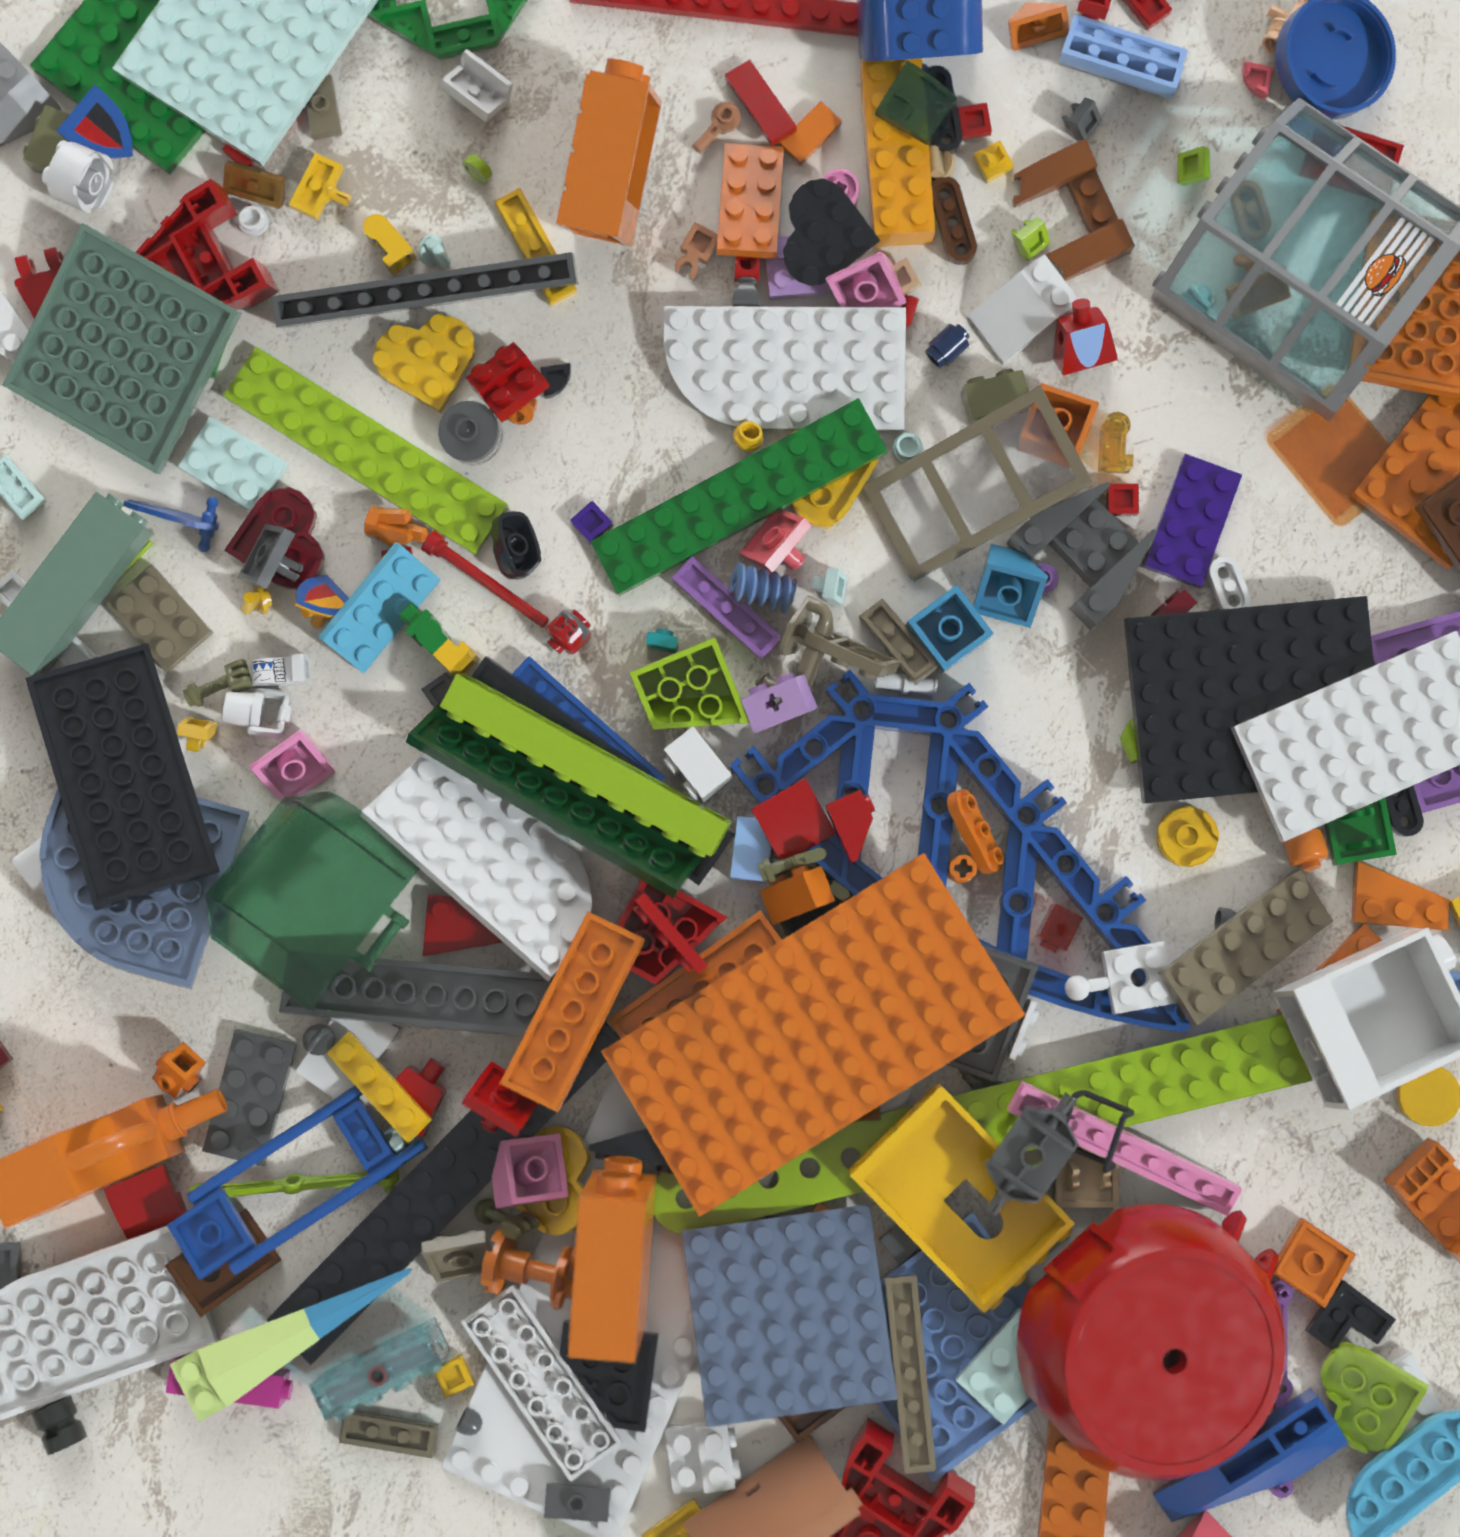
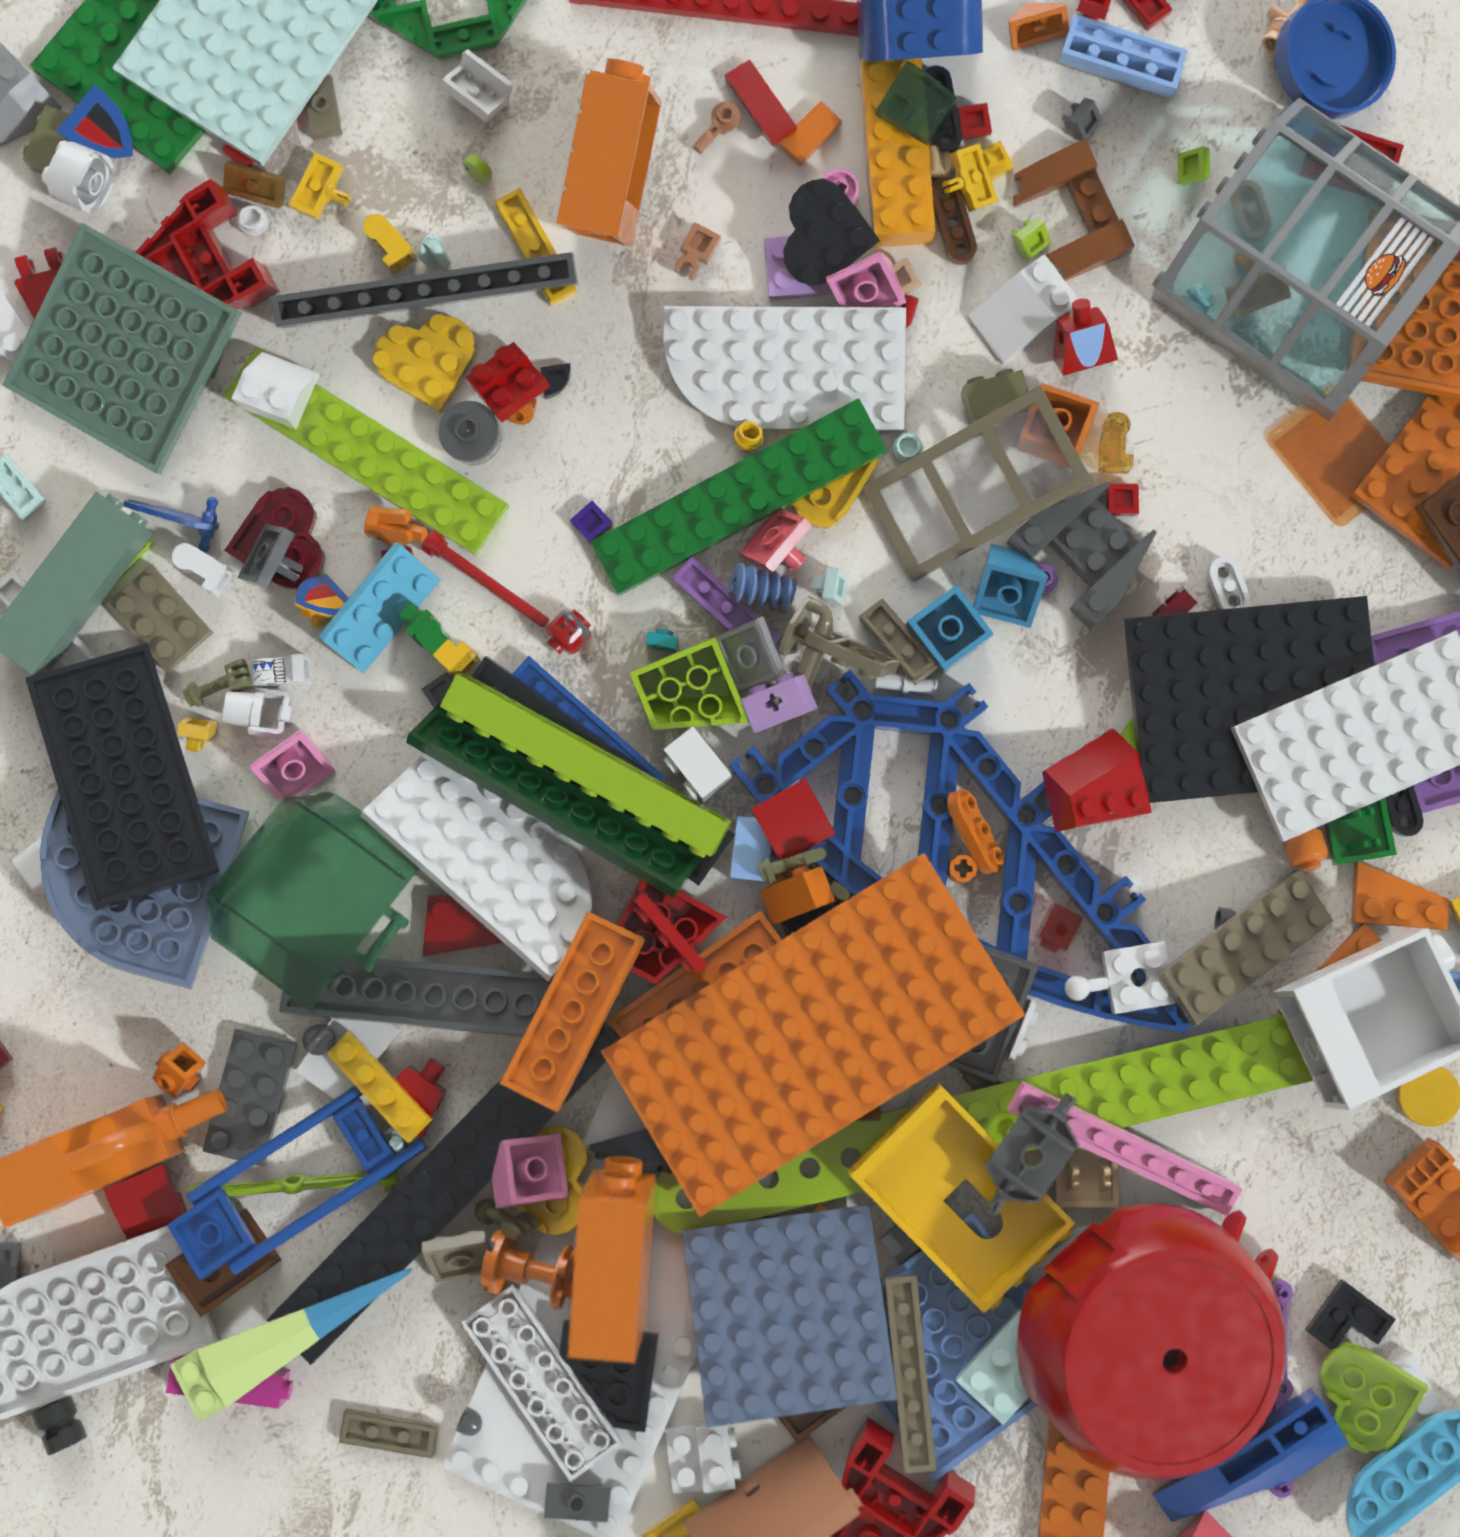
(195, 561): none -> white leg
(232, 464): light aqua plate -> none
(258, 599): yellow plate -> none
(275, 389): none -> white slope
(380, 1369): clear light blue brick -> none
(454, 1376): yellow tile -> none
(497, 1103): red tile -> none
(515, 545): black piece -> none
(746, 274): leg -> none
(750, 201): orange plate -> none
(750, 654): none -> light grey tile
(851, 821): red slope -> none
(947, 345): dark blue brick -> none
(972, 178): none -> yellow plate
(1097, 784): none -> red wedge
(1107, 1163): black piece -> none
(1187, 836): yellow tile -> none
(1192, 521): dark purple plate -> none
(1257, 78): coral tile -> none
(1313, 1263): orange plate -> none

